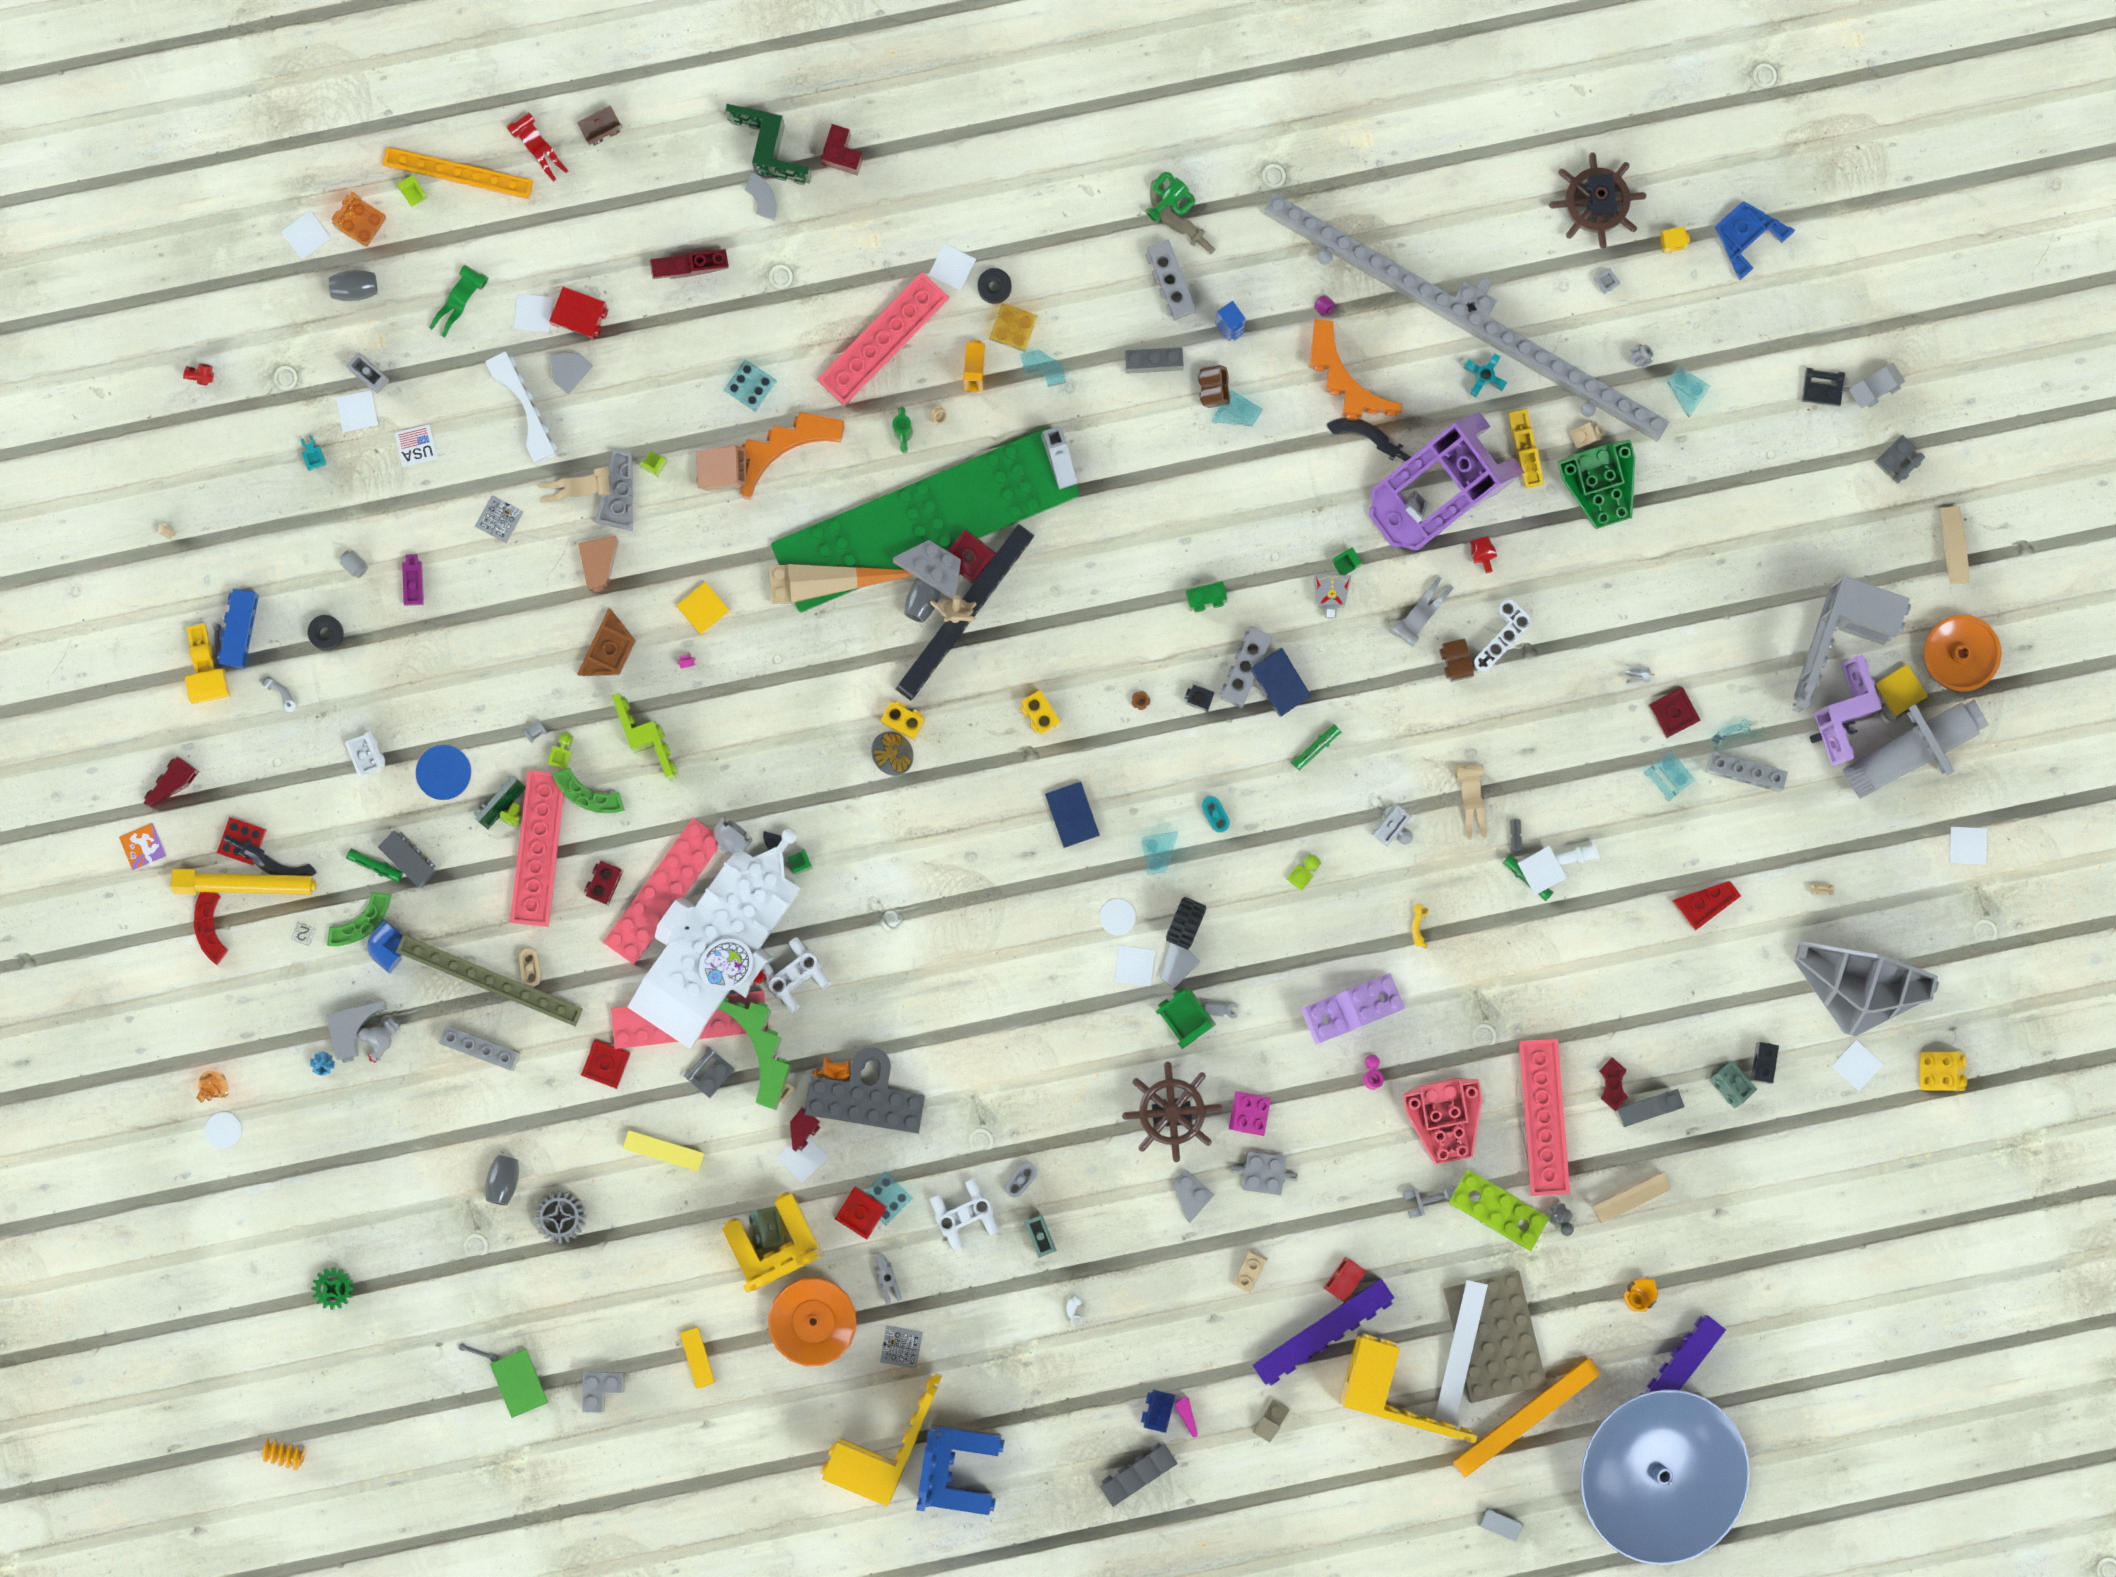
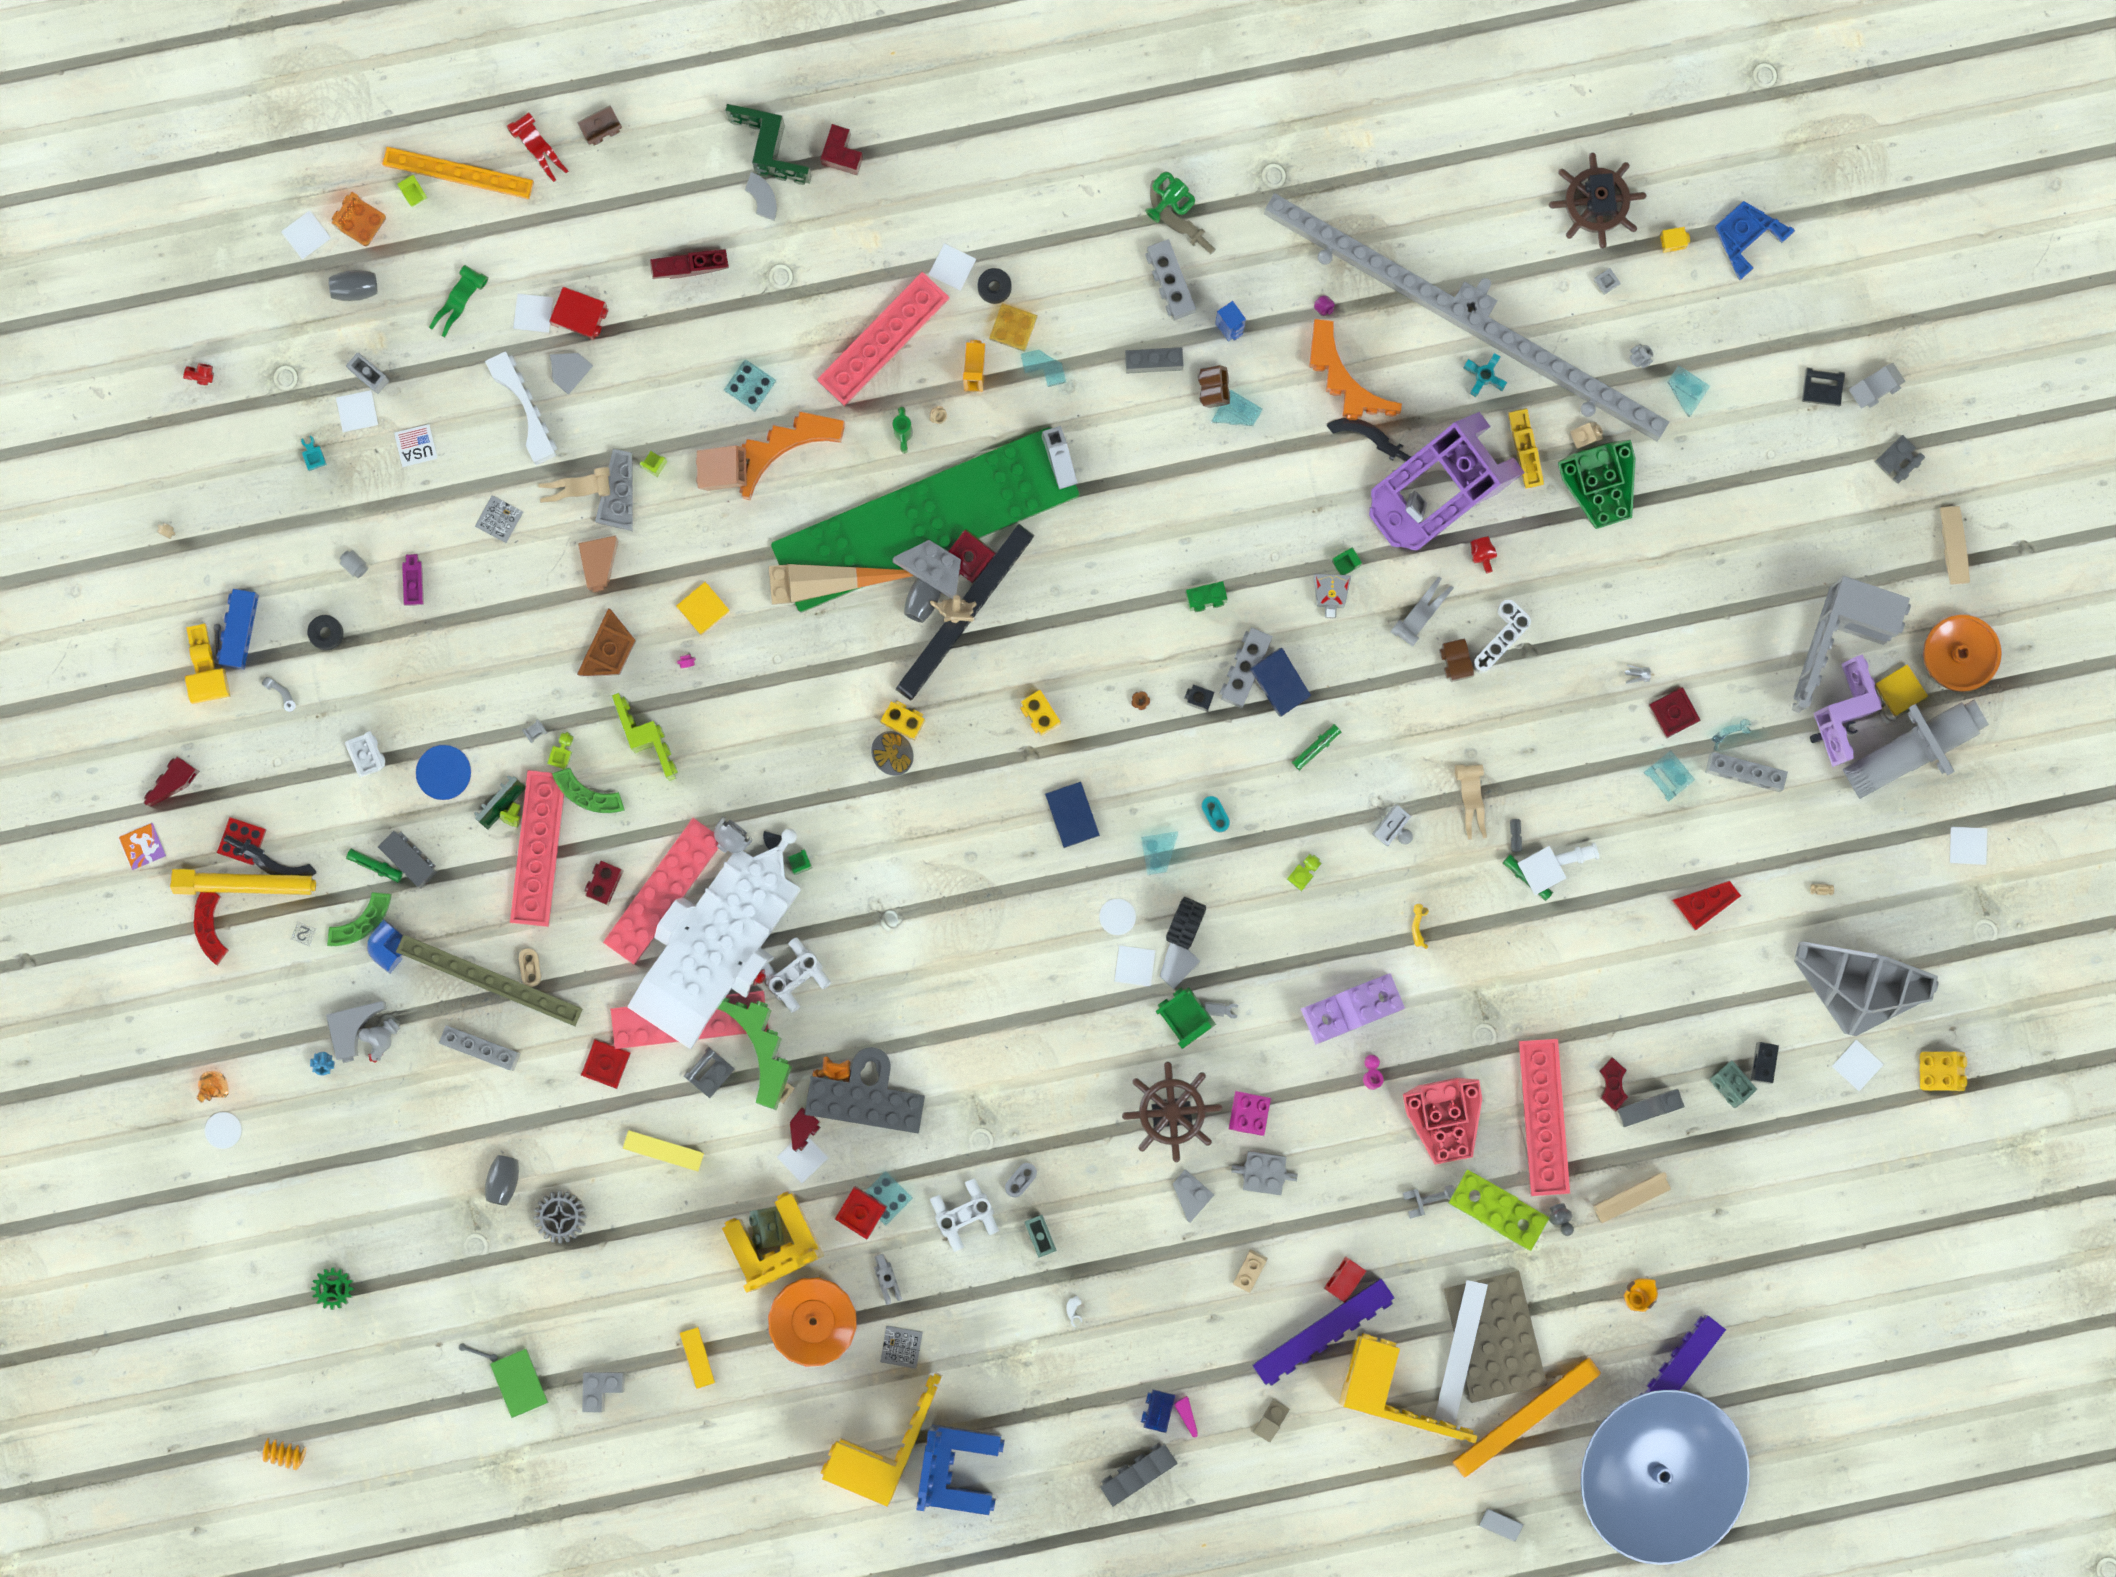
(726, 964): sticker -> none

